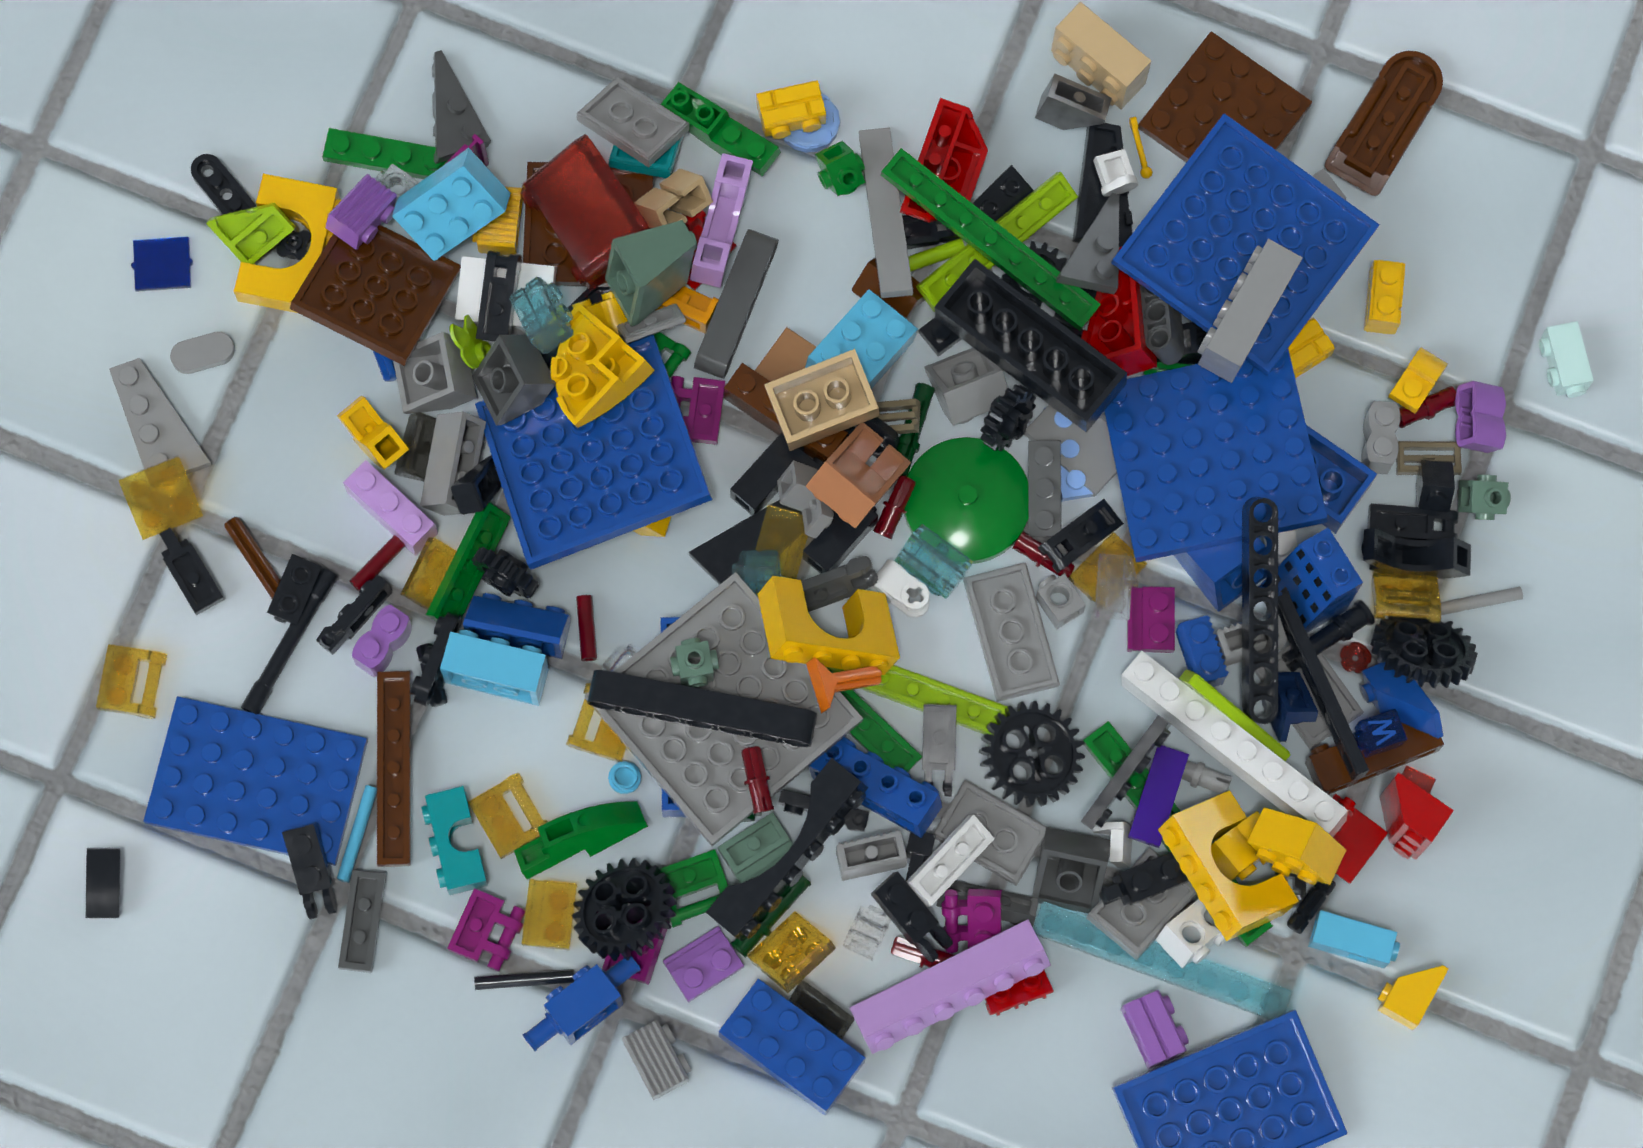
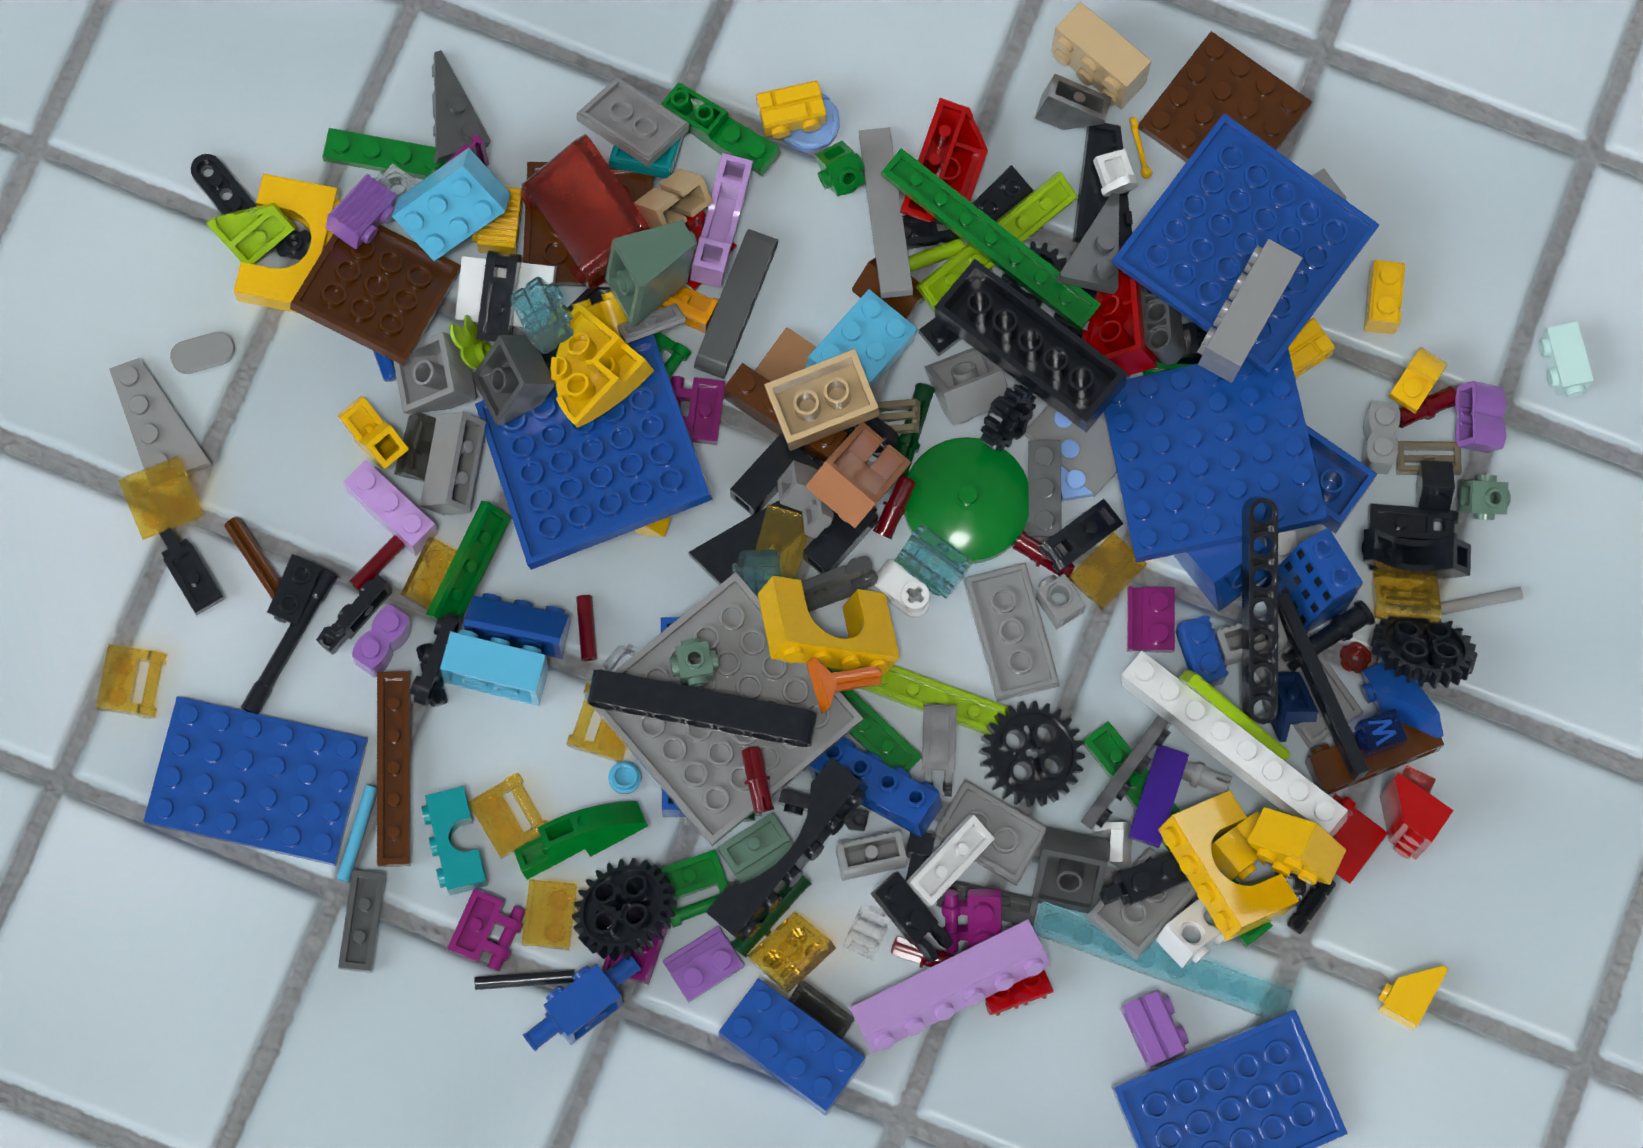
(102, 882): black slope -> none
(162, 264): clear blue piece -> none
(310, 867): black hinge -> none
(476, 487): black slope -> none
(505, 572): black gear -> none
(656, 1059): light grey brick -> none
(1114, 586): clear slope -> none
(1354, 939): medium azure brick -> none
(1386, 121): reddish brown piece -> none

